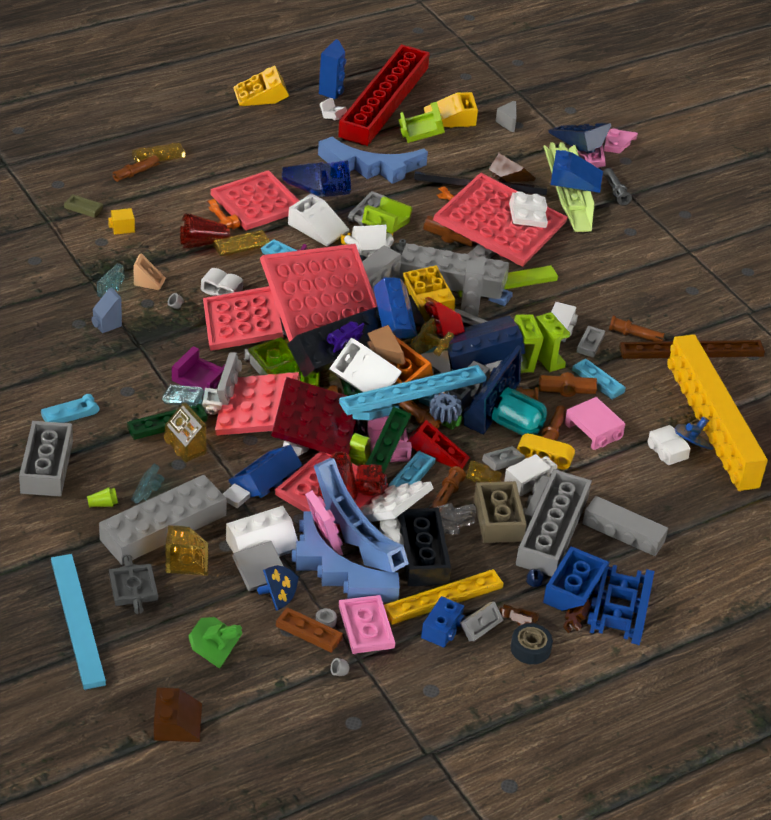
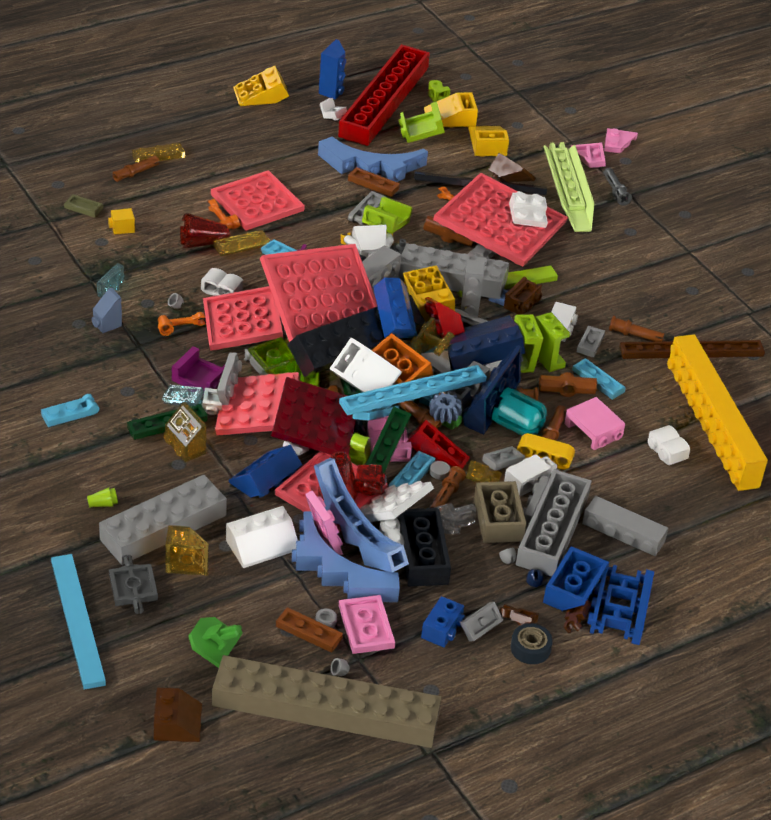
(46, 458): light grey brick -> none
(147, 274): light nougat slope -> none
(148, 481): clear light blue plate -> none
(166, 325): none -> orange brick
(236, 495): white tile -> none
(253, 561): light grey tile -> none
(281, 585): dark blue shield -> none
(316, 220): white slope -> none
(320, 178): clear blue windscreen -> none
(326, 701): none -> dark tan brick
(349, 331): dark purple hinge -> none
(373, 182): none -> dark orange plate
(385, 345): medium nougat slope -> none
(437, 91): none -> lime leg
(439, 470): none -> light grey tile
(455, 591): yellow tile -> none
(489, 140): none -> yellow slope
(507, 116): light grey slope -> none
(508, 555): none -> light grey hinge
(522, 296): none -> reddish brown hinge
(575, 172): blue slope -> none
(584, 137): dark blue wedge -> none
(691, 433): blue shield -> none

